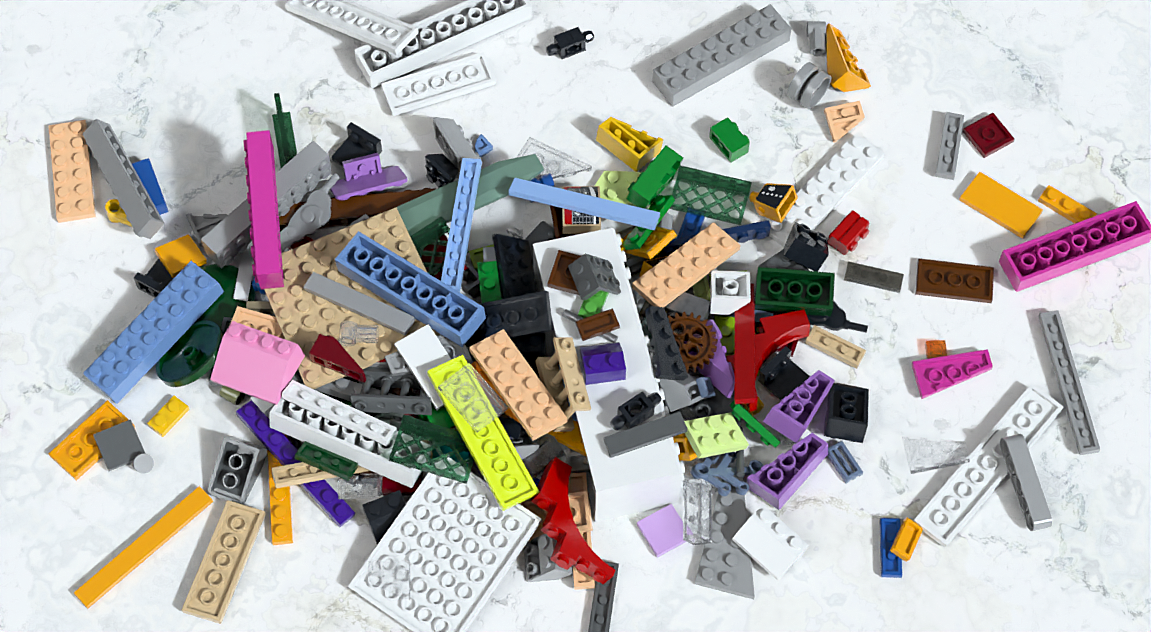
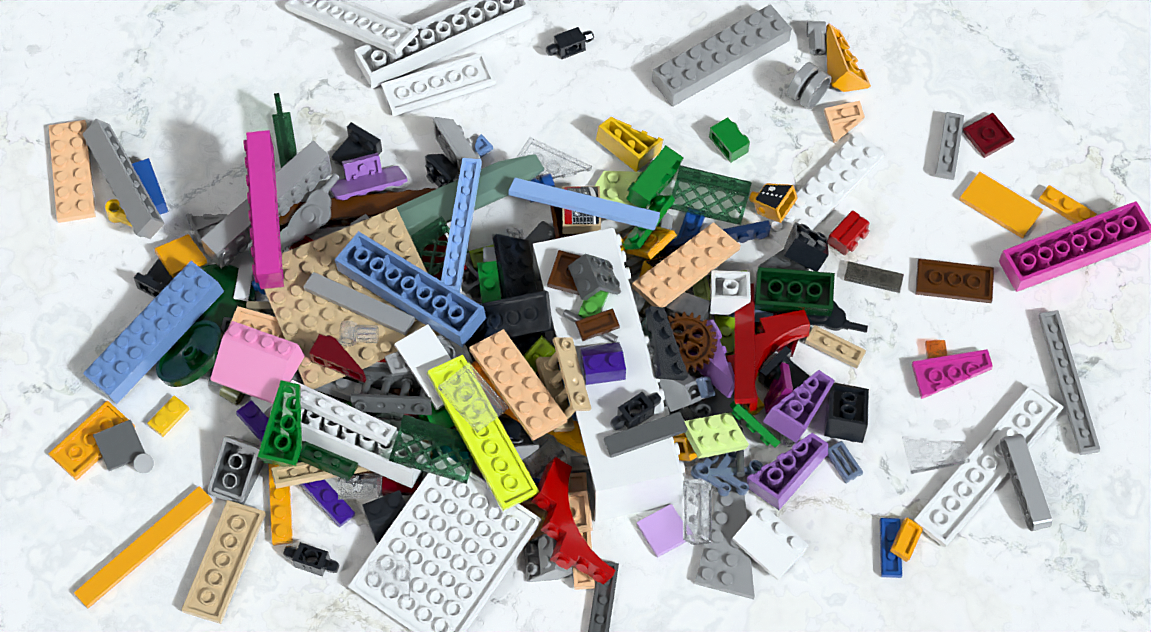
(283, 432): none -> green wedge
(316, 567): none -> black piece
(541, 348): none -> lime plate
(779, 388): none -> magenta wing

